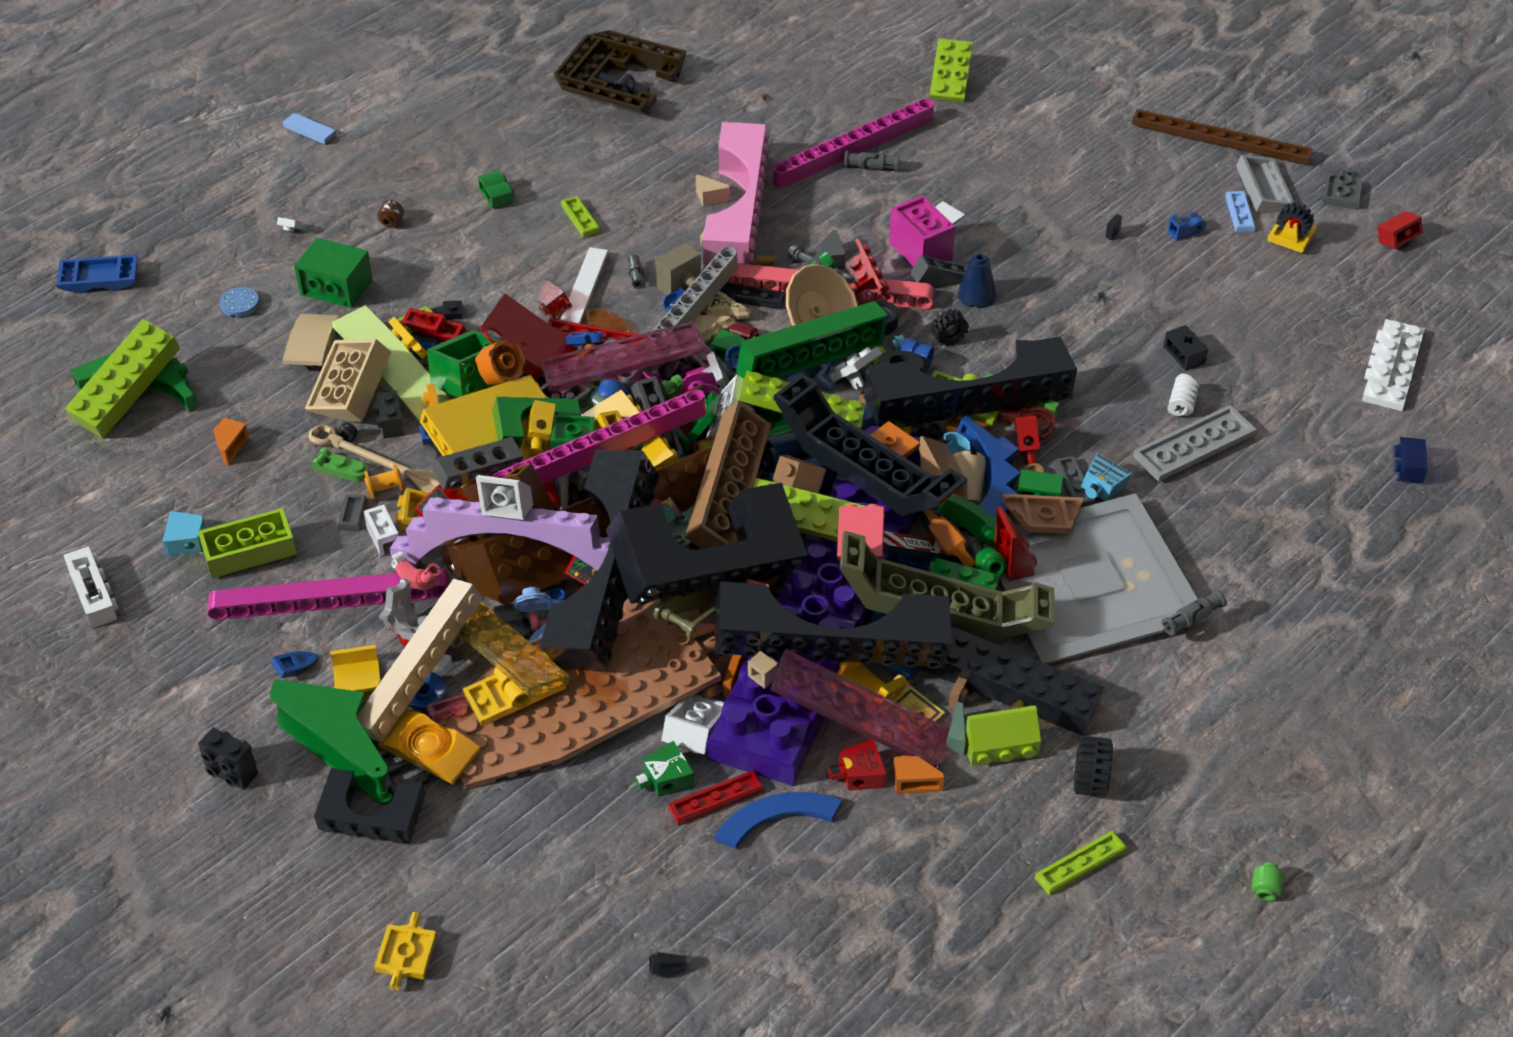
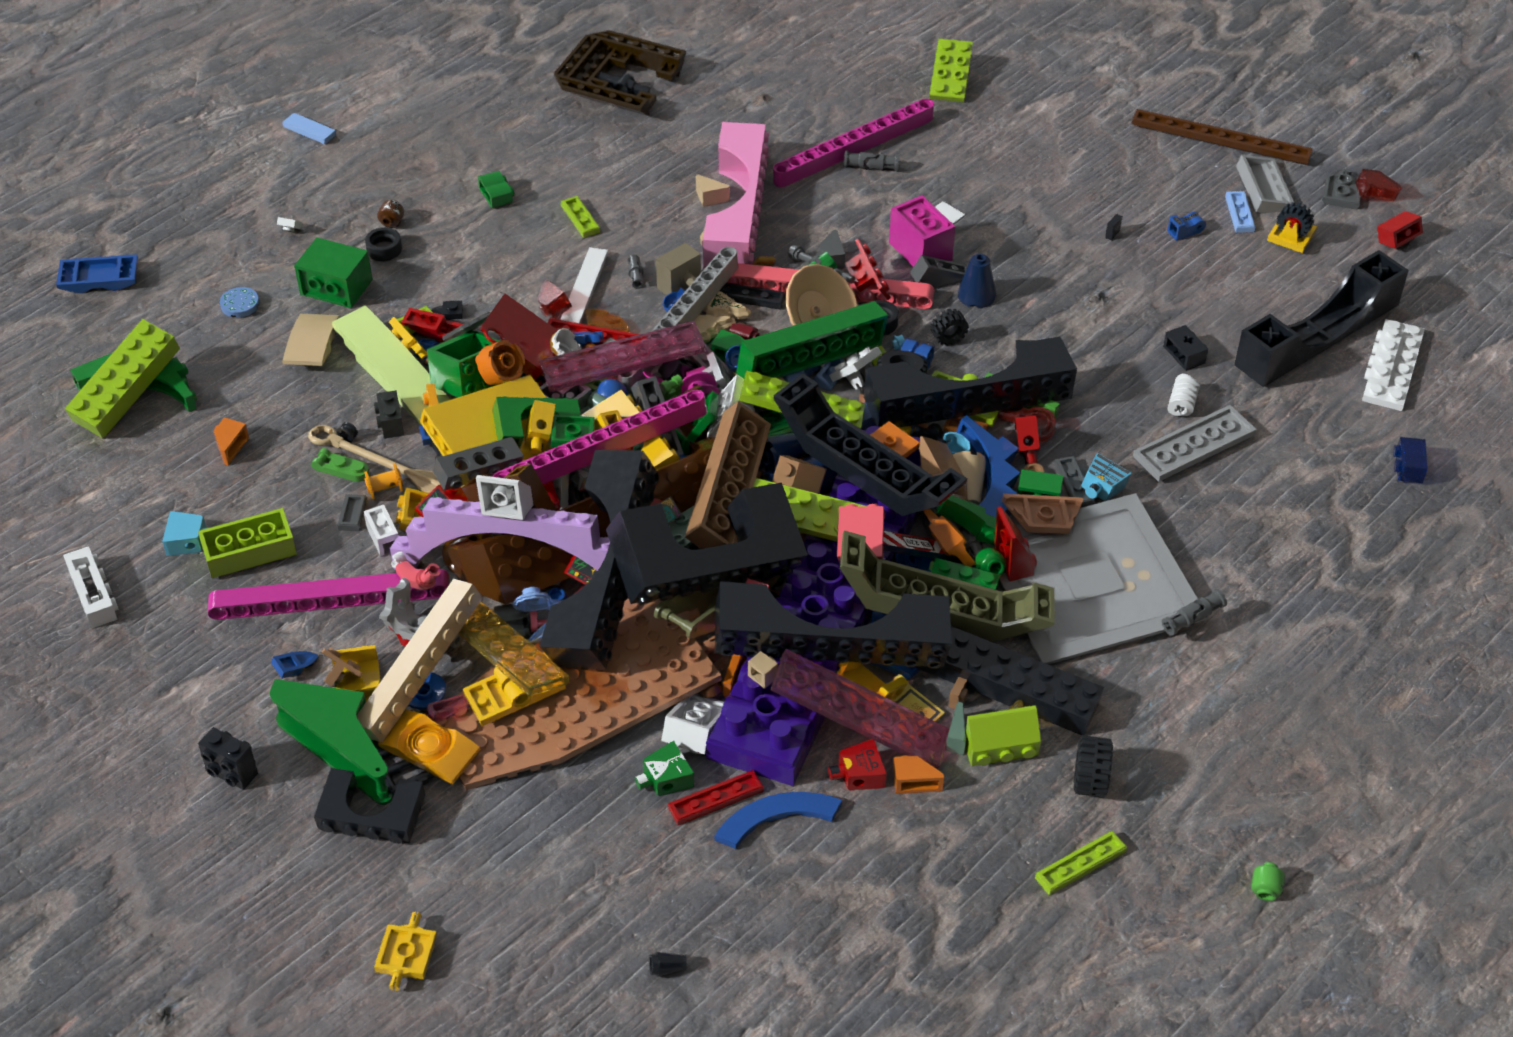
(336, 673): none -> medium nougat bracket
(349, 379): tan slope -> none
(380, 235): none -> black tyre
(472, 325): none -> dark grey tile
(563, 342): none -> white hair
(1367, 292): none -> black arch
(1377, 185): none -> clear red slope

